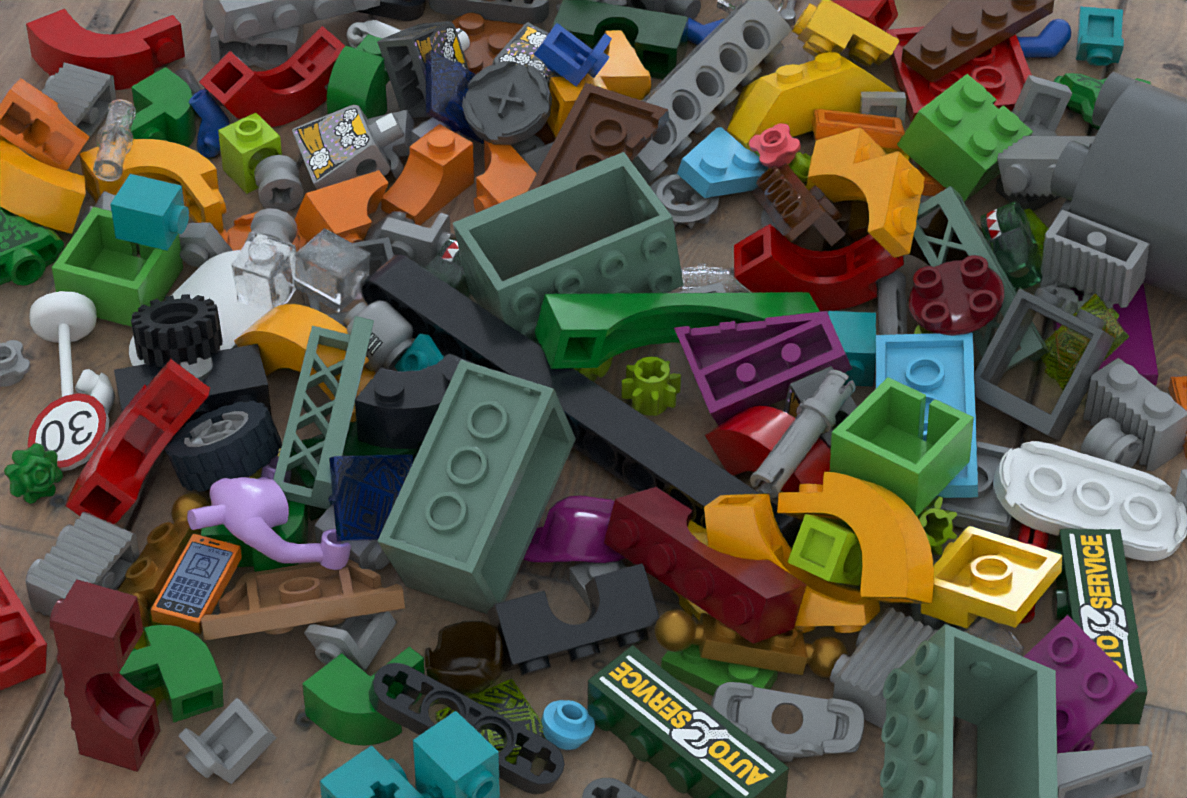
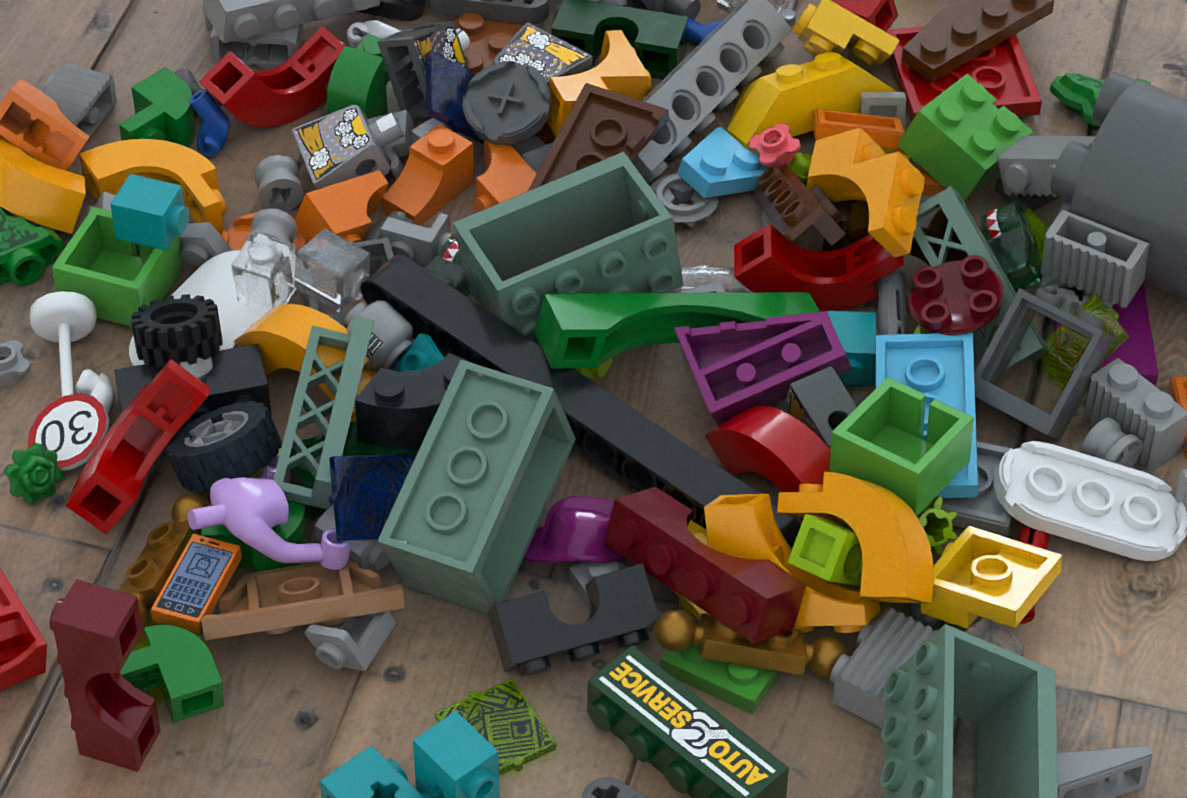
(86, 552): light grey brick -> none
(110, 156): clear pin -> none
(125, 55): red arch -> none
(228, 743): light grey bracket -> none
(244, 147): lime brick -> none
(340, 703): green brick -> none
(466, 657): dark brown hair -> none
(476, 715): black beam -> none
(567, 724): medium azure plate -> none
(570, 56): blue bracket -> none
(651, 386): lime gear -> none
(813, 418): light grey pin -> none
(827, 724): light grey piece -> none
(1042, 105): light grey bracket -> none
(1048, 42): blue arm -> none
(1086, 683): magenta hinge -> none
(1099, 35): teal bracket -> none
(1099, 600): brick -> none

